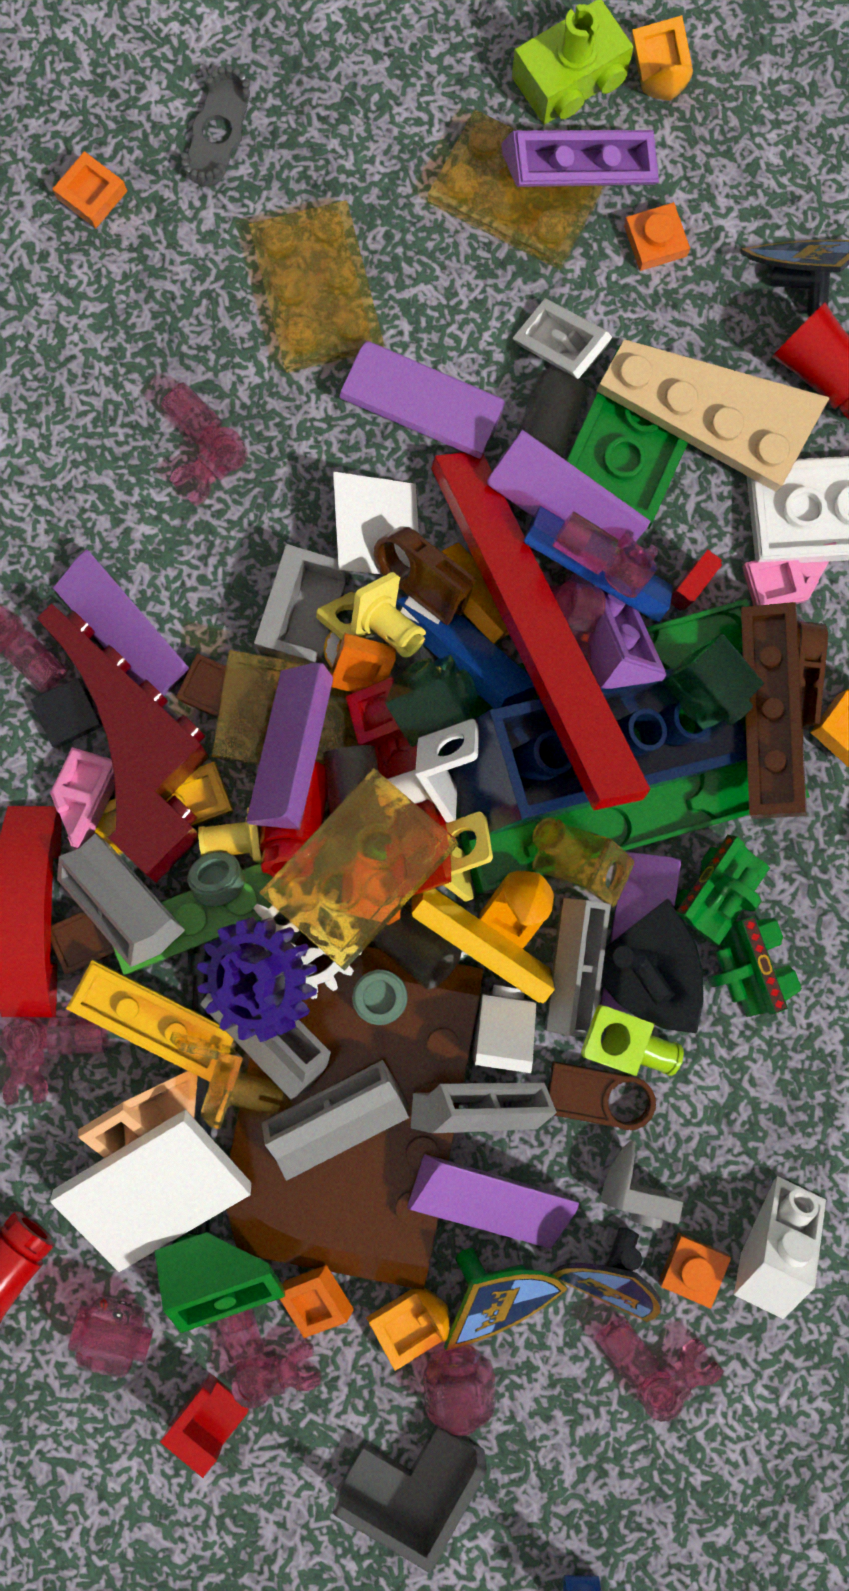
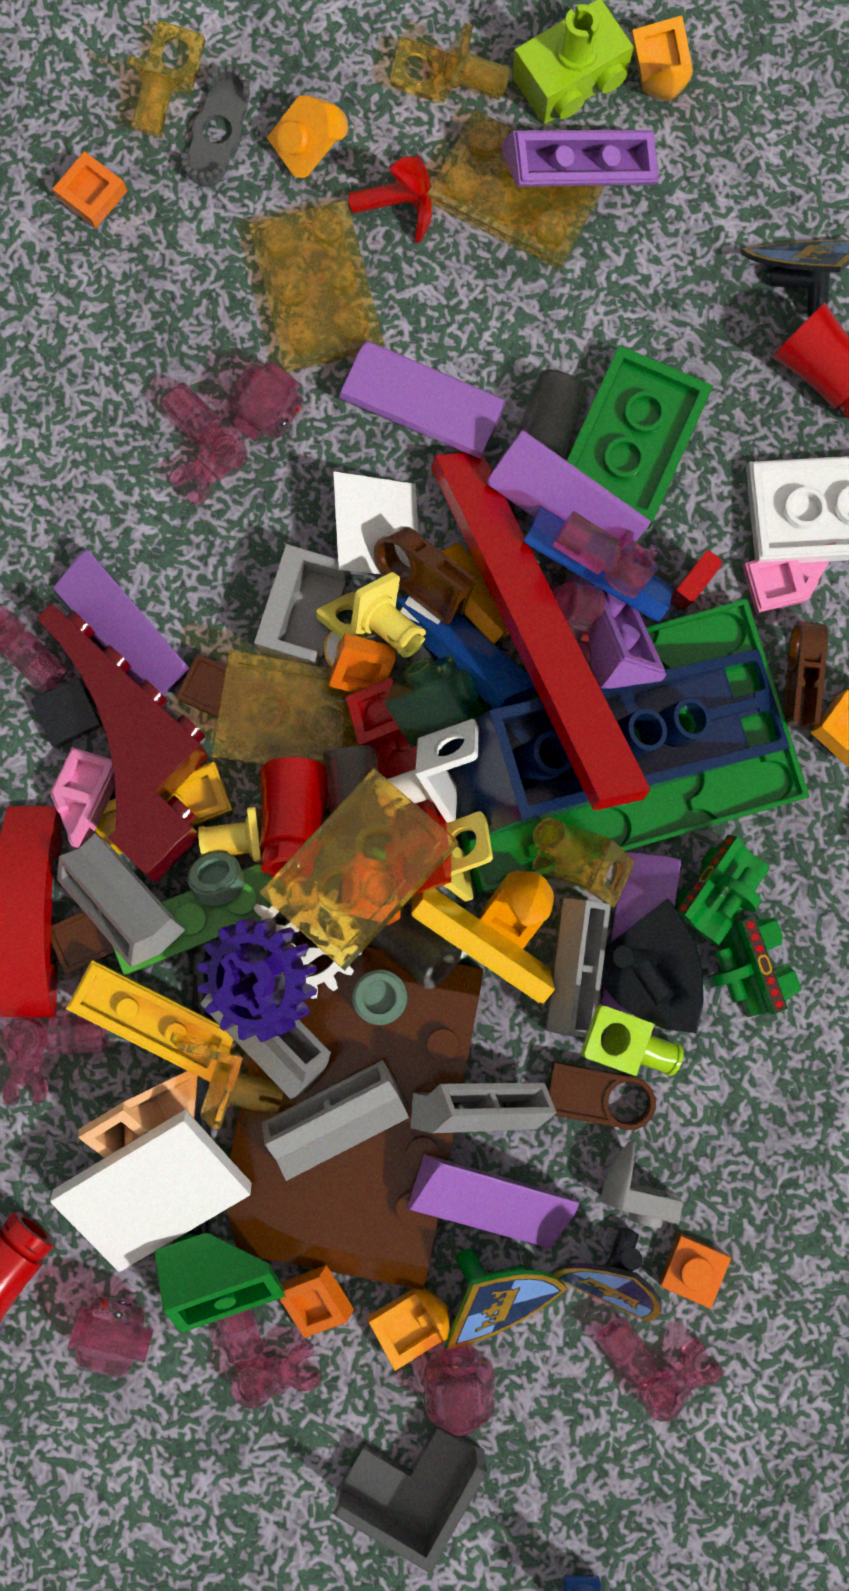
(162, 81): none -> clear yellow bracket
(204, 1425): red panel -> none
(264, 400): none -> clear pink head
(290, 747): medium lavender slope -> none
(307, 133): none -> light orange plate
(411, 187): none -> red plant
(448, 69): none -> clear yellow bracket
(505, 1030): white slope -> none
(562, 338): white slope -> none
(656, 236): orange plate -> none
(714, 683): clear green brick -> none
(721, 411): tan wing -> none
(775, 719): reddish brown plate -> none
(782, 1249): white slope -> none

